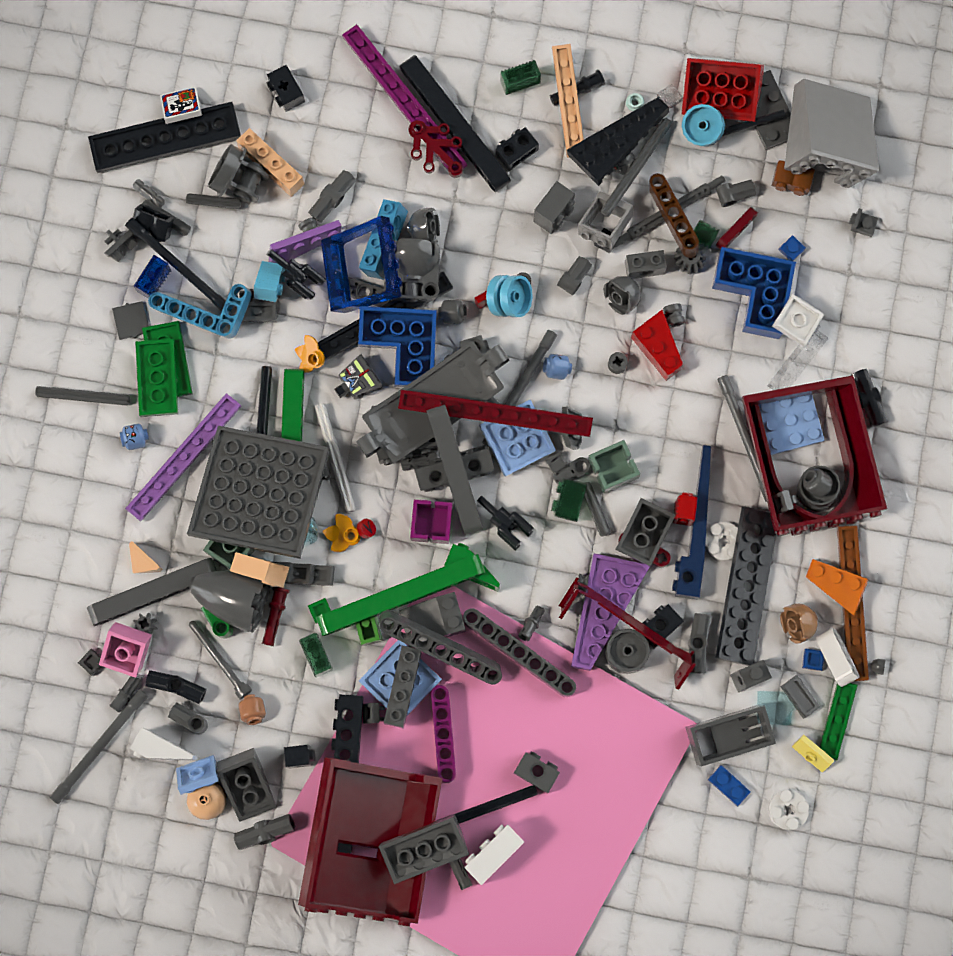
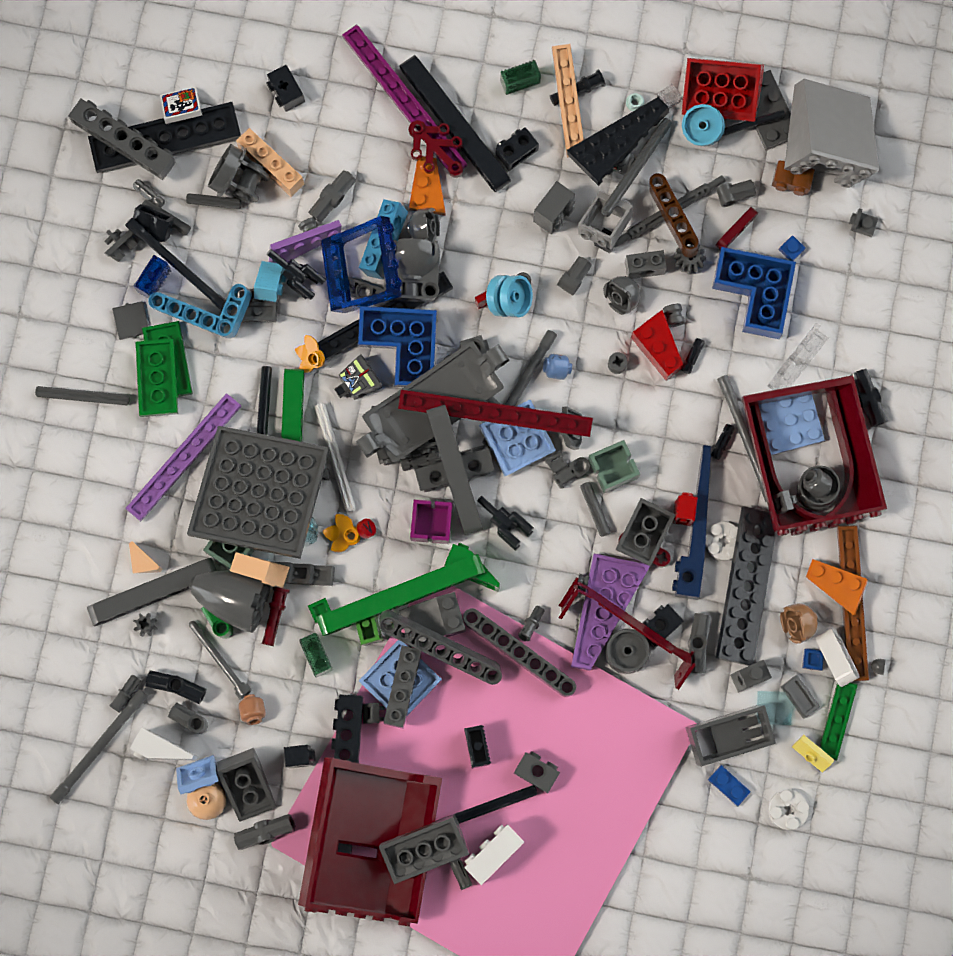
(80, 117): none -> dark grey brick
(90, 662): dark grey tile -> none
(125, 649): bright pink brick -> none
(133, 436): medium blue head -> none
(427, 189): none -> orange wing
(443, 724): magenta beam -> none
(452, 311): dark grey head -> none
(477, 746): none -> black brick
(569, 499): clear green brick -> none
(693, 355): none -> black axle
(706, 234): clear green piece -> none
(722, 441): none -> black axle
(798, 320): white tile -> none

